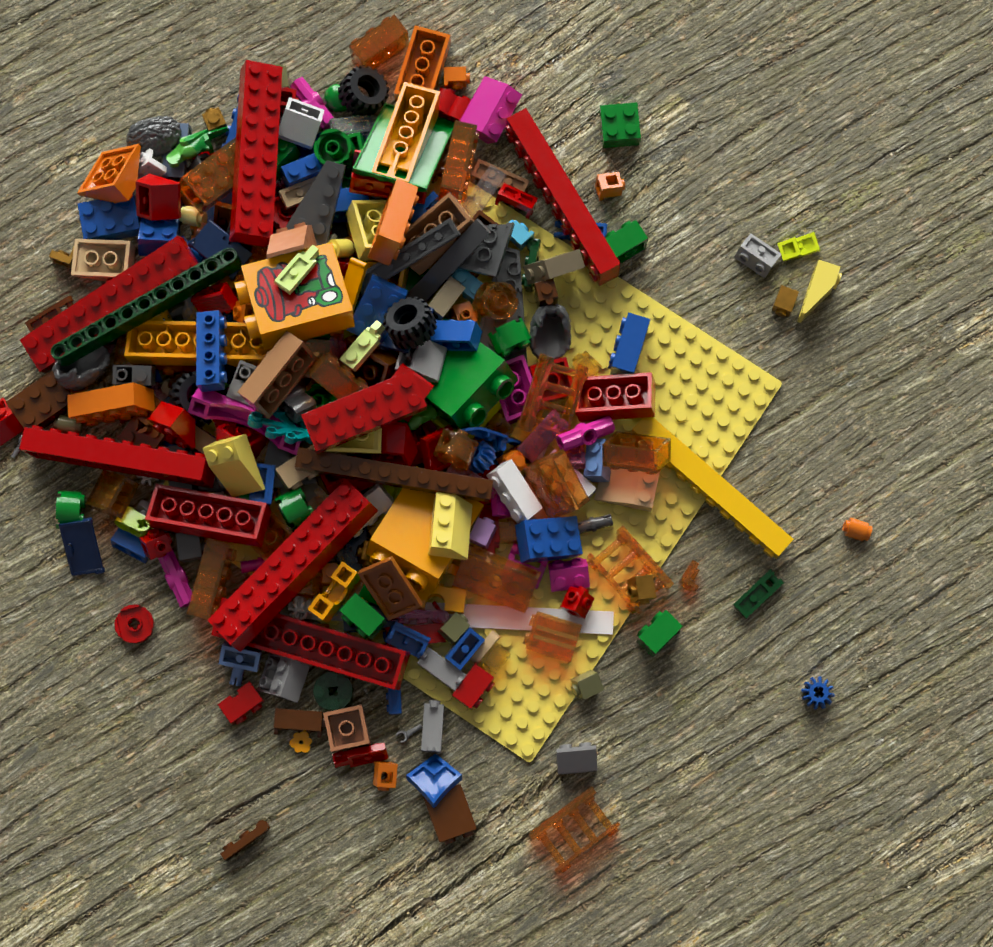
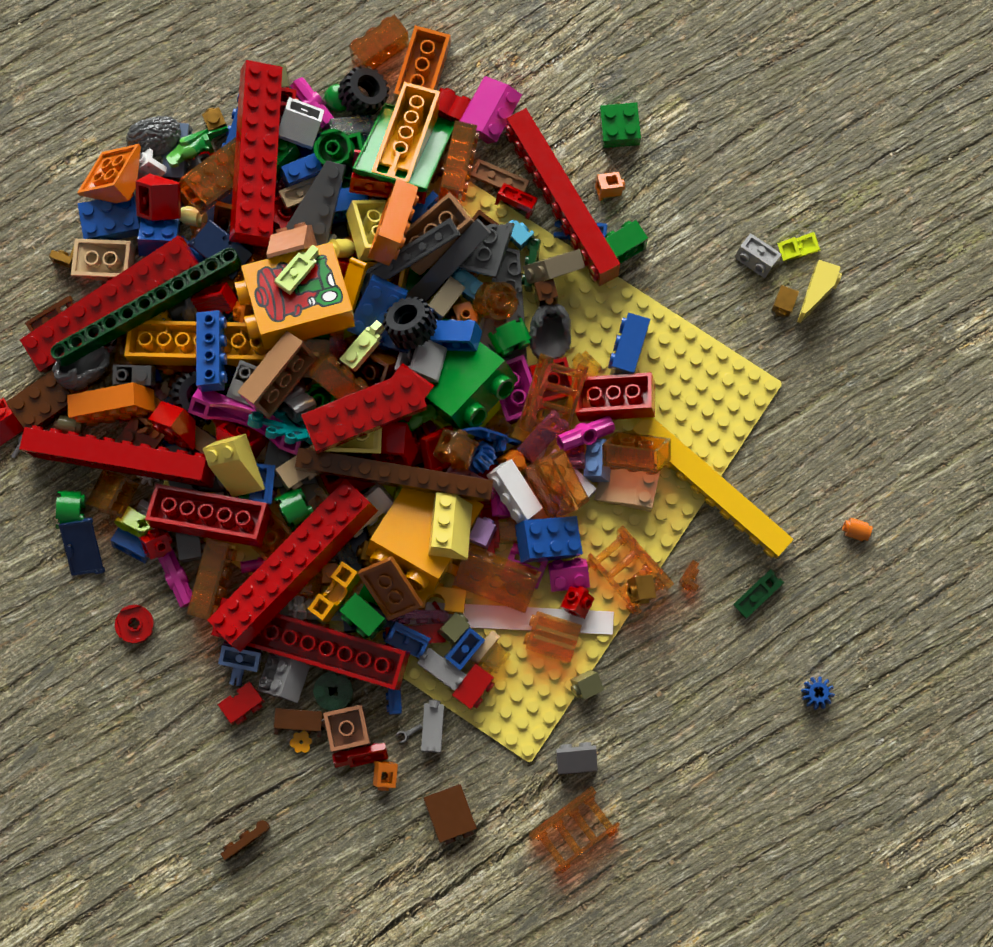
(434, 779): blue plate -> none
(456, 77): orange brick -> none
(484, 190): clear tile -> none
(593, 524): dark grey pin -> none
(659, 633): green brick -> none

